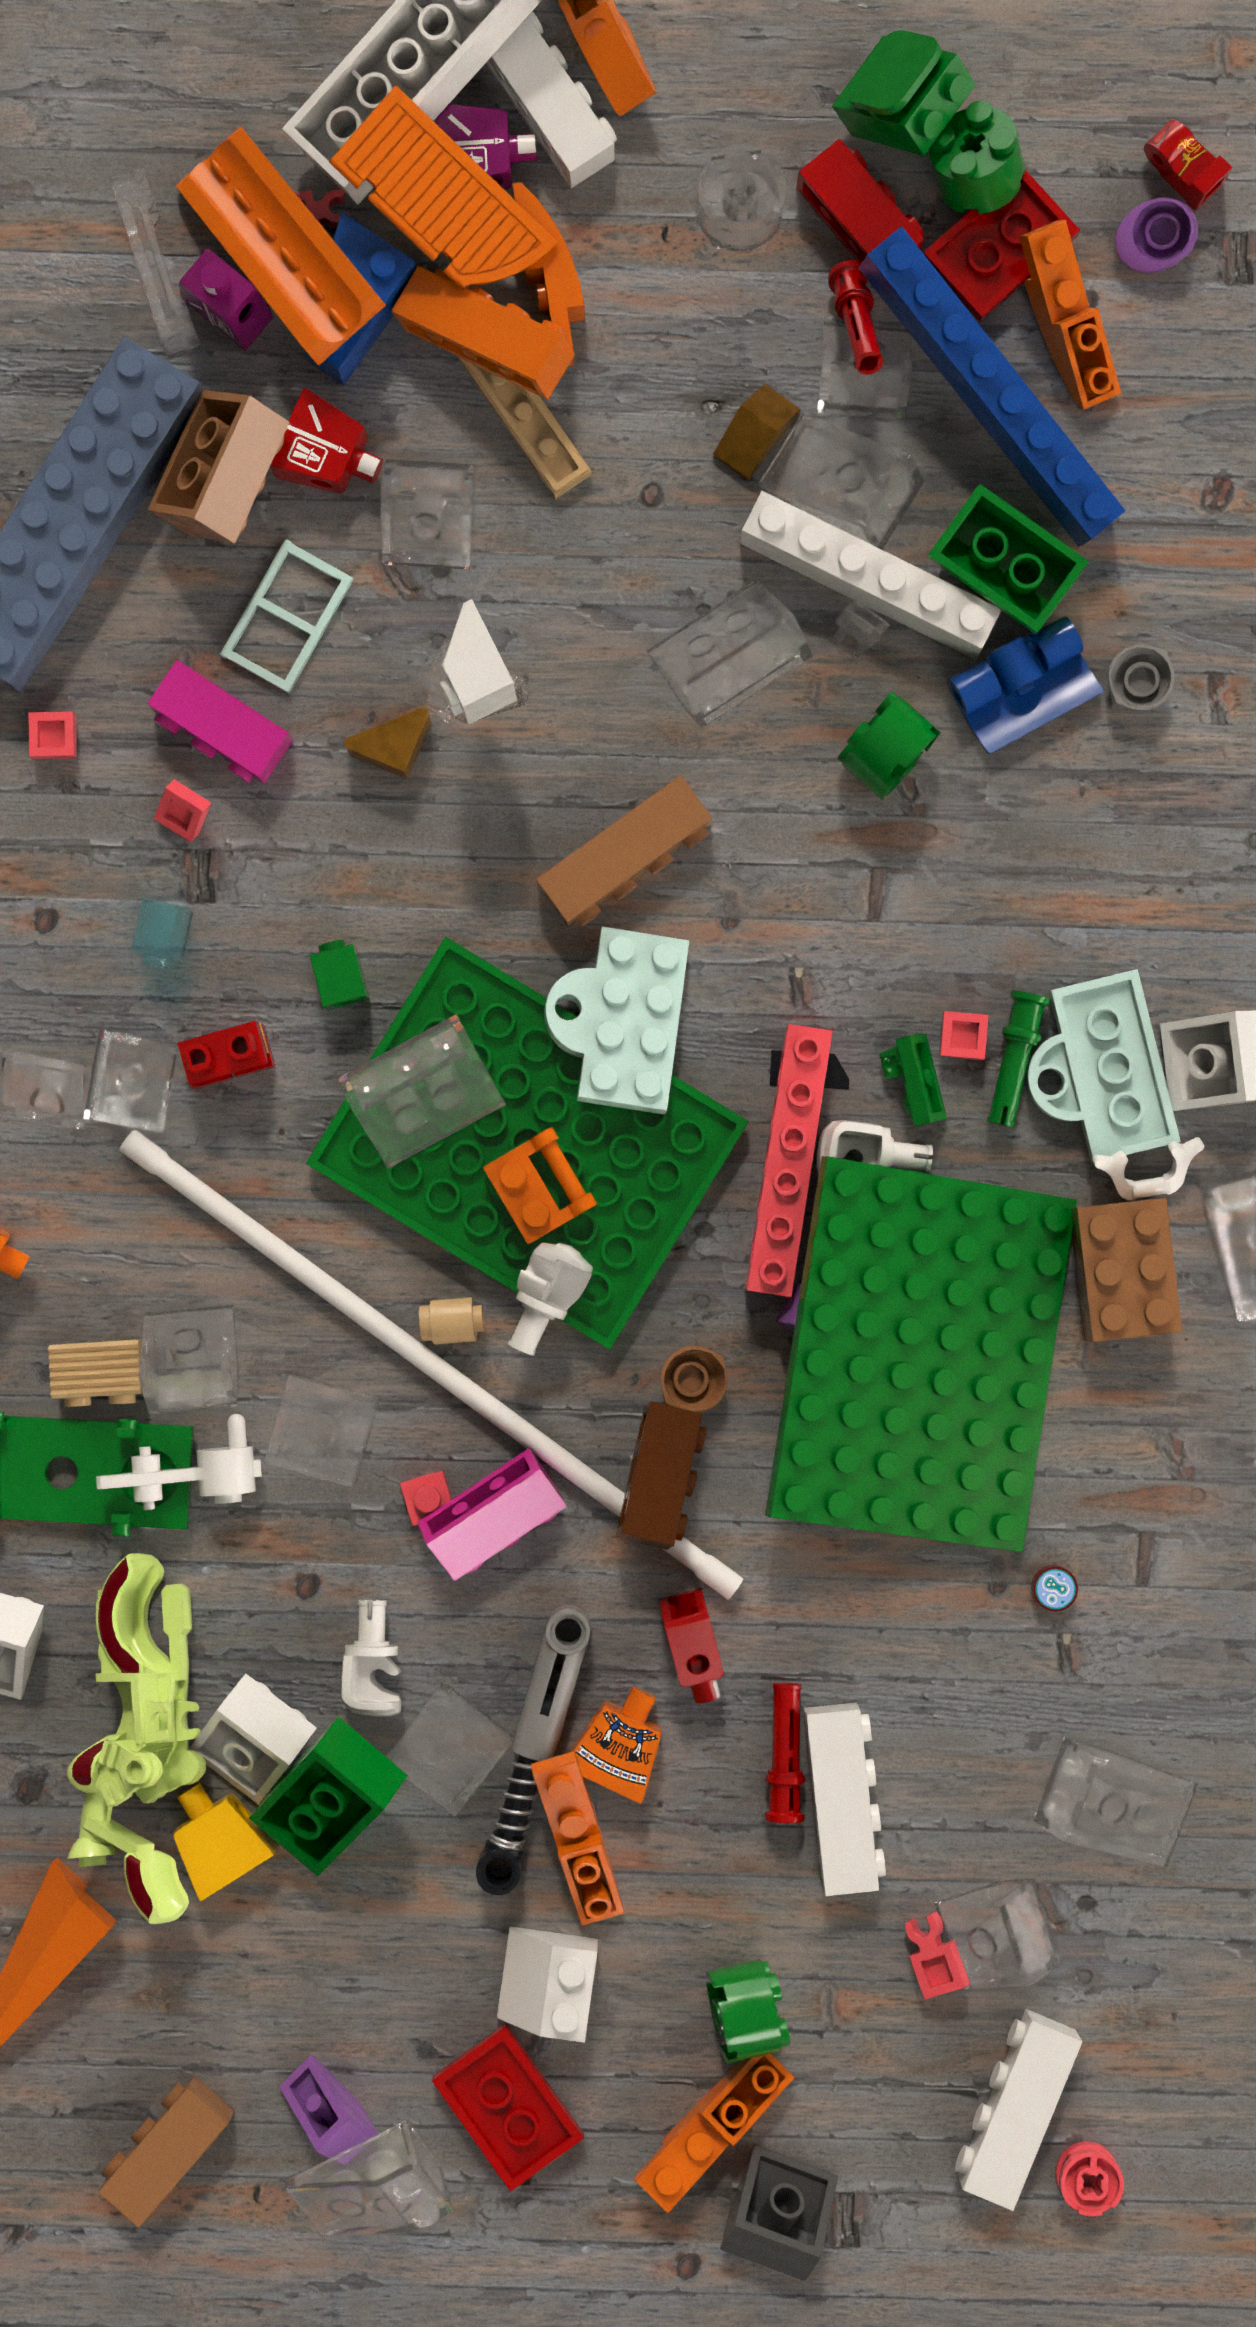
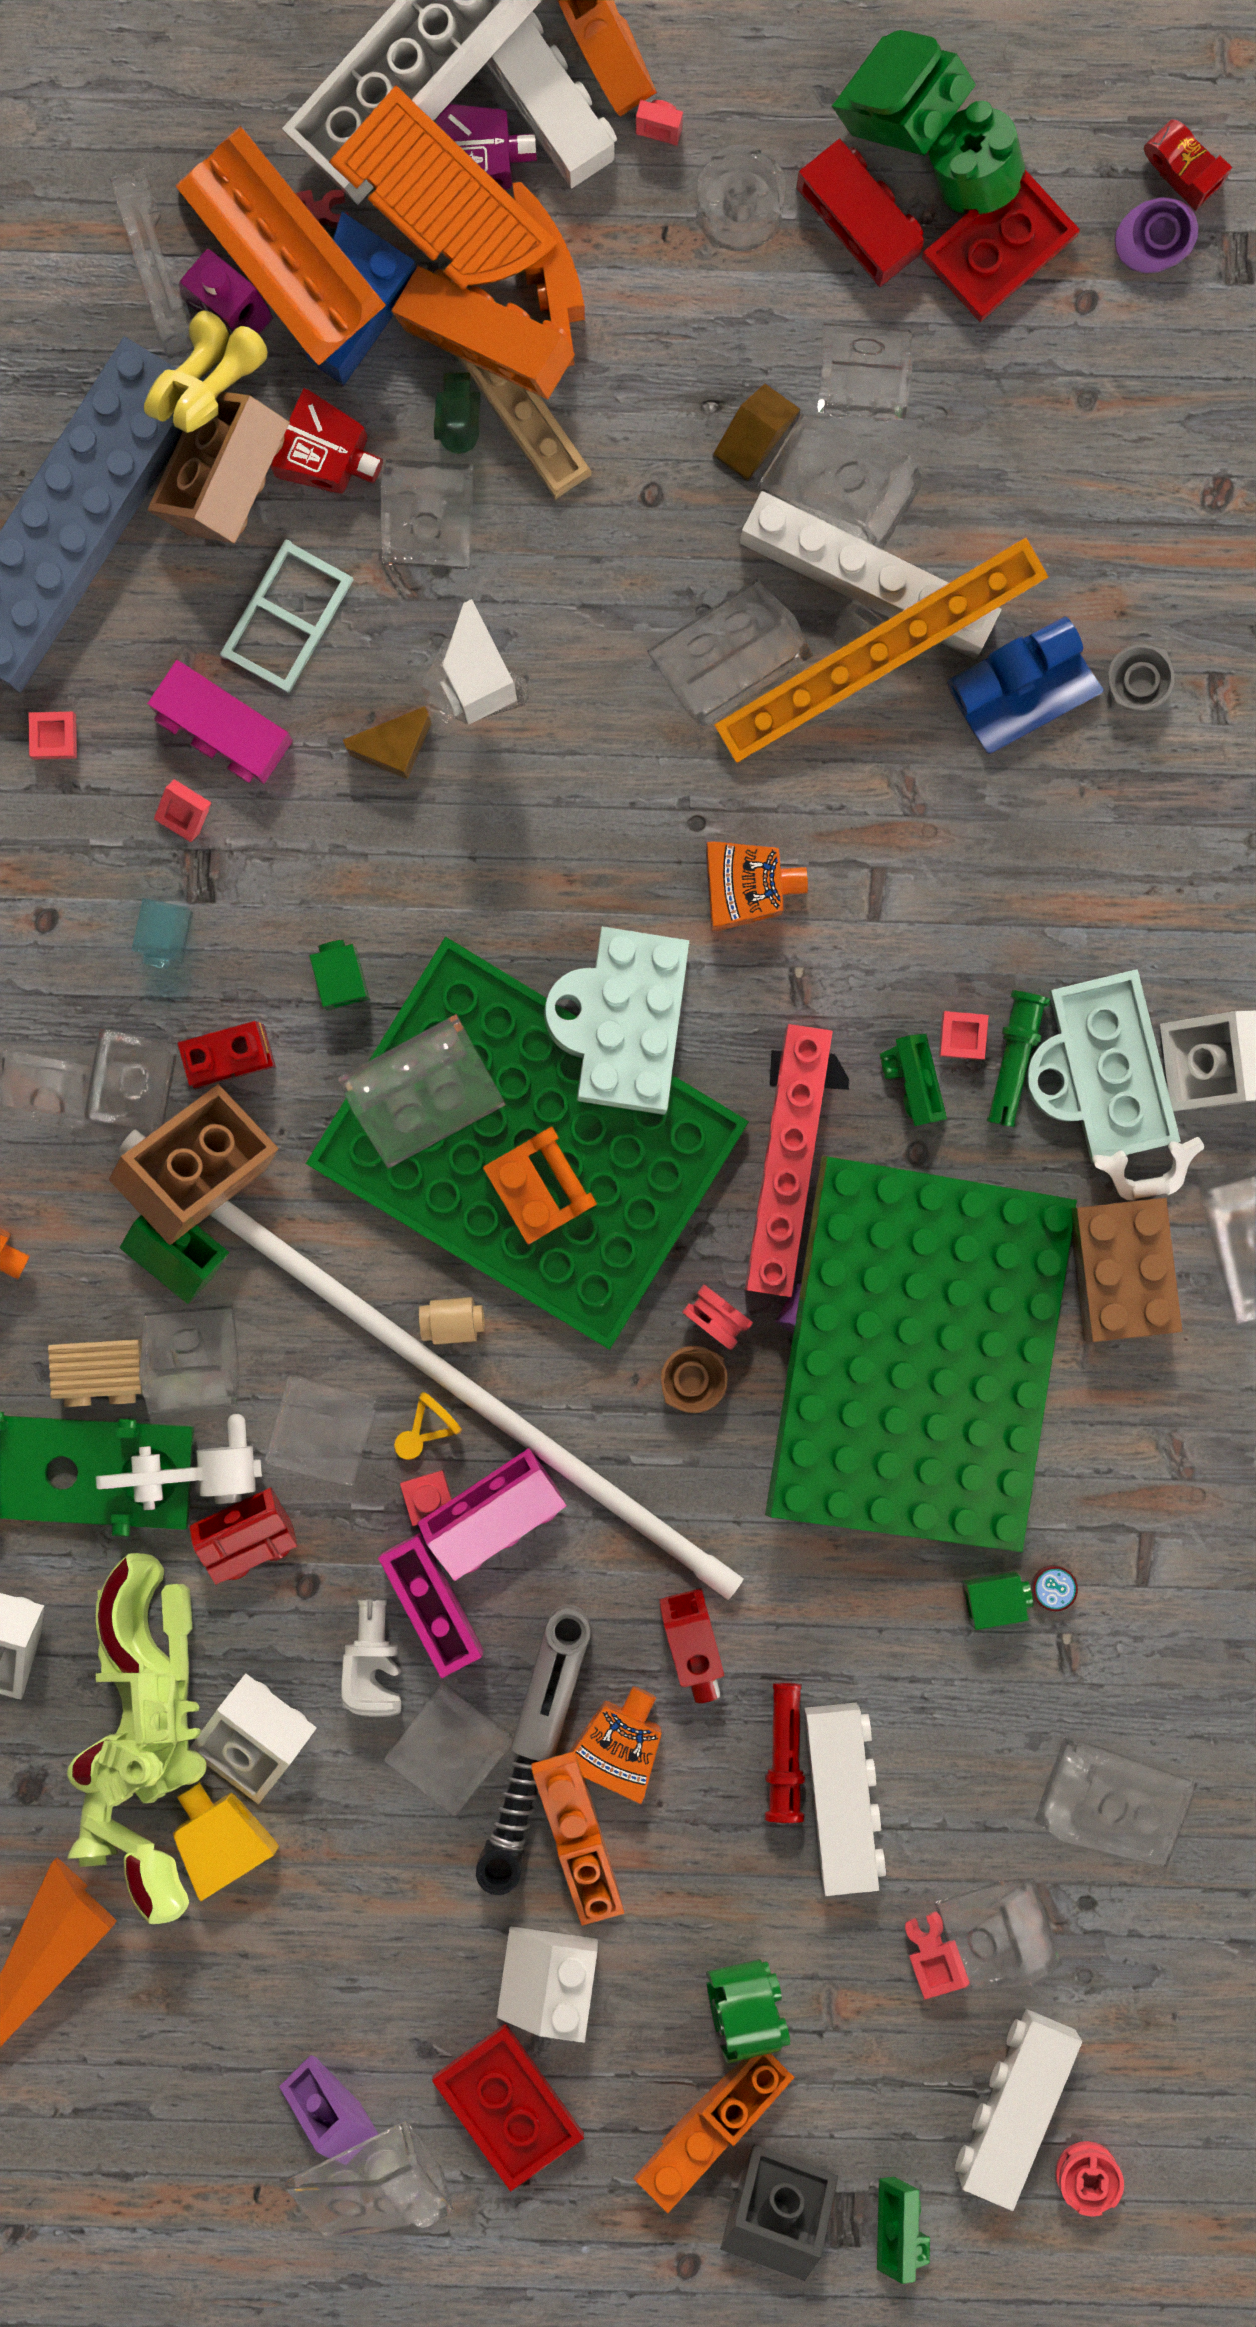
(164, 2150): medium nougat brick -> none
(182, 390): none -> light yellow piece
(183, 1265): none -> green brick
(193, 1164): none -> medium nougat brick
(243, 1536): none -> red brick
(328, 1796): green brick -> none
(409, 1443): none -> yellow piece
(431, 1605): none -> dark pink brick
(457, 413): none -> clear green hips
(547, 1289): white piece -> none
(624, 852): medium nougat brick -> none
(659, 121): none -> coral plate
(661, 1476): reddish brown brick -> none
(717, 1317): none -> coral wheel
(748, 883): none -> orange torso
(854, 305): red pin -> none
(871, 1145): white piece -> none
(882, 649): none -> light orange plate
(888, 745): green brick -> none
(899, 2242): none -> green hinge
(990, 387): blue brick -> none
(997, 1600): none -> green brick
(1008, 559): green slope -> none
(1064, 316): orange slope -> none

